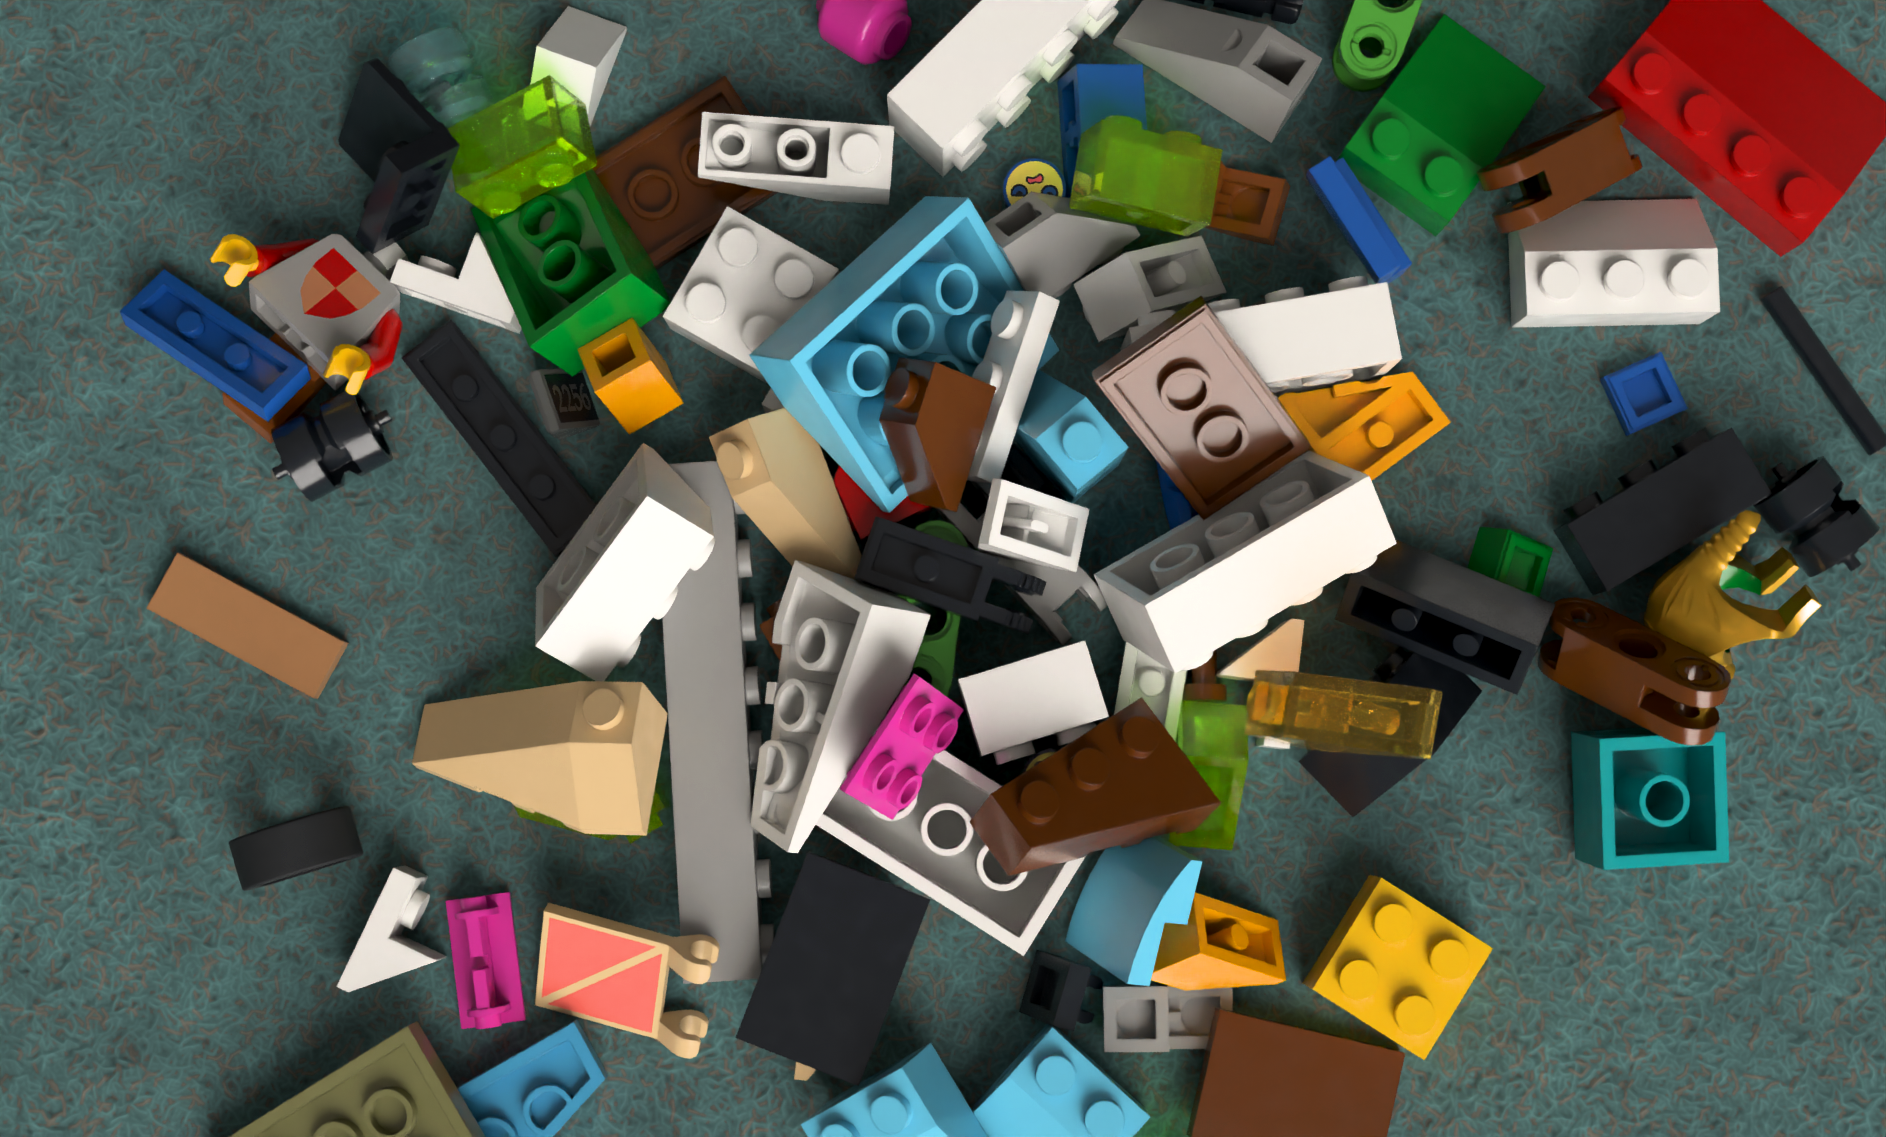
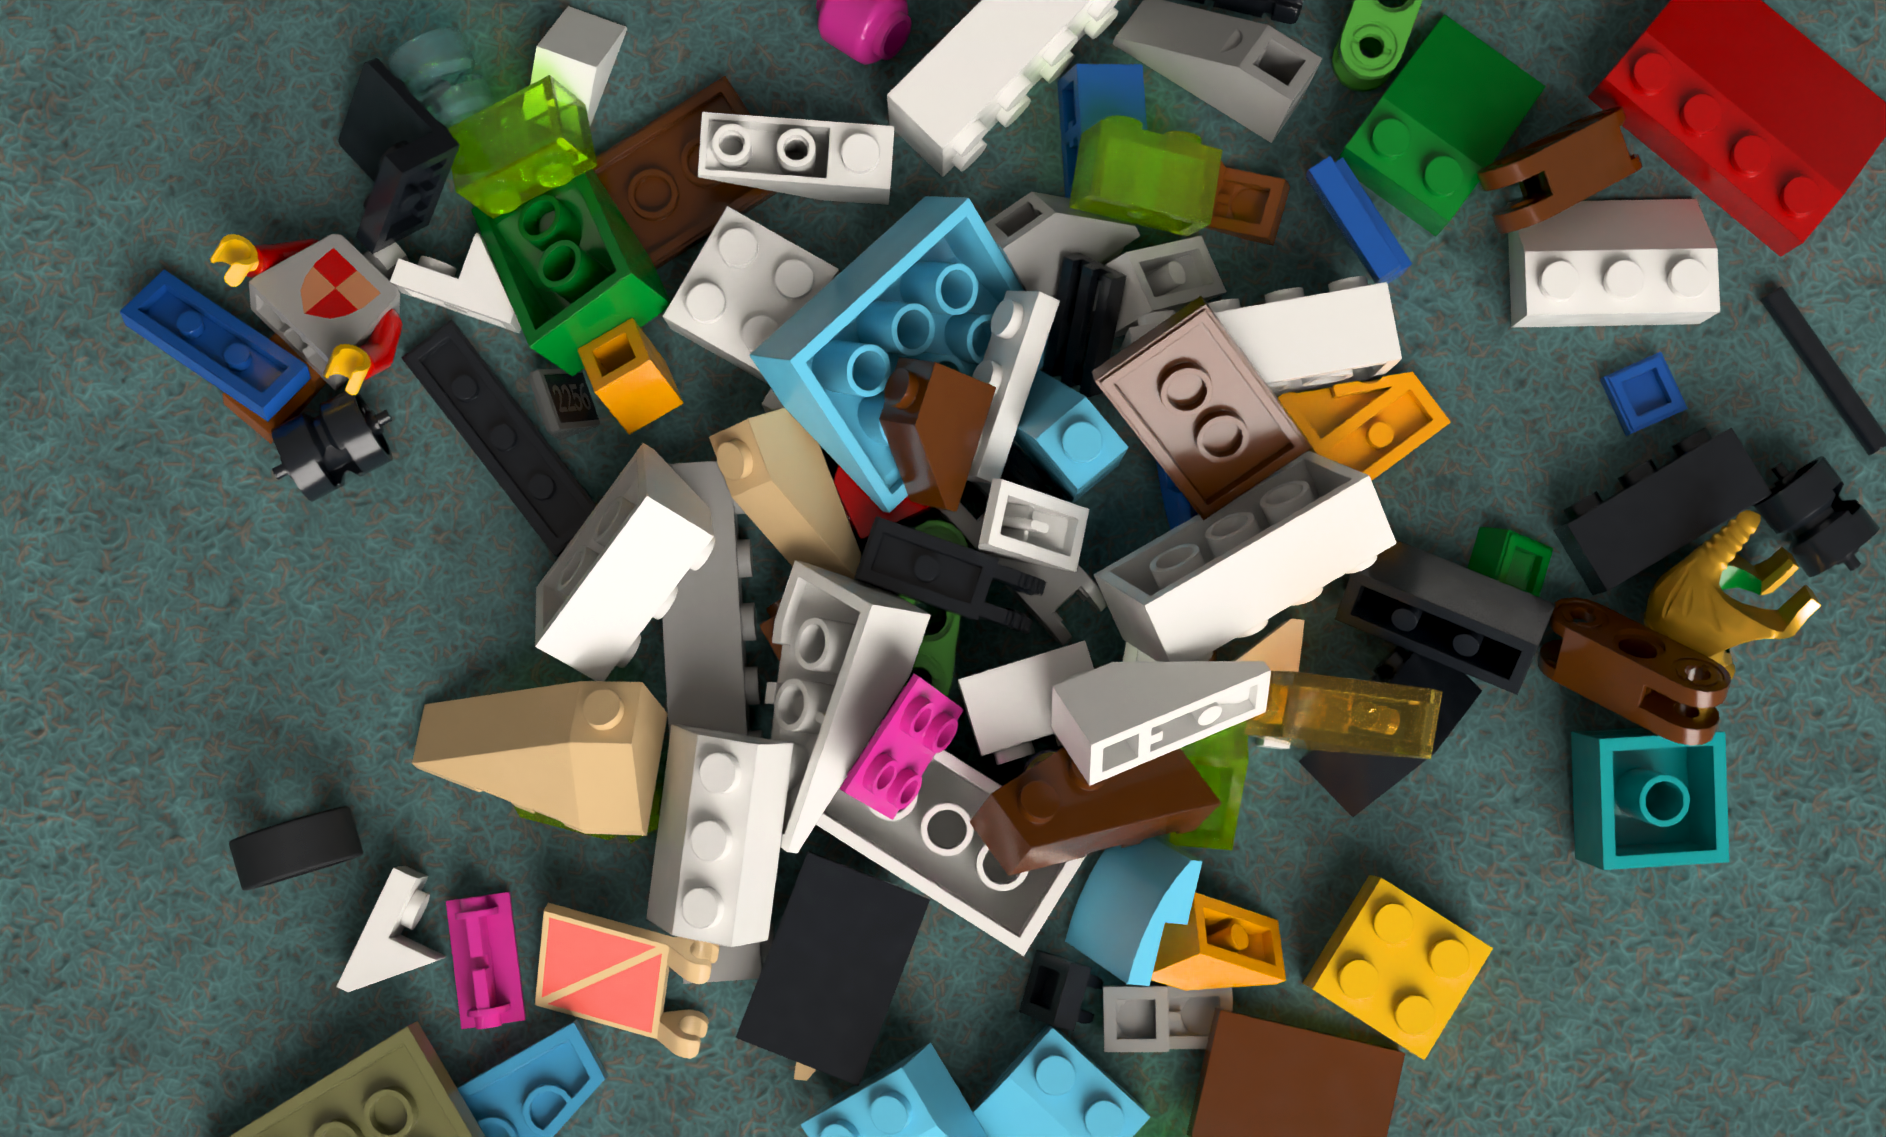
(247, 625): medium nougat tile -> none
(719, 836): none -> white slope
(1034, 176): tile -> none
(1077, 320): none -> black tile
(1147, 709): none -> white slope

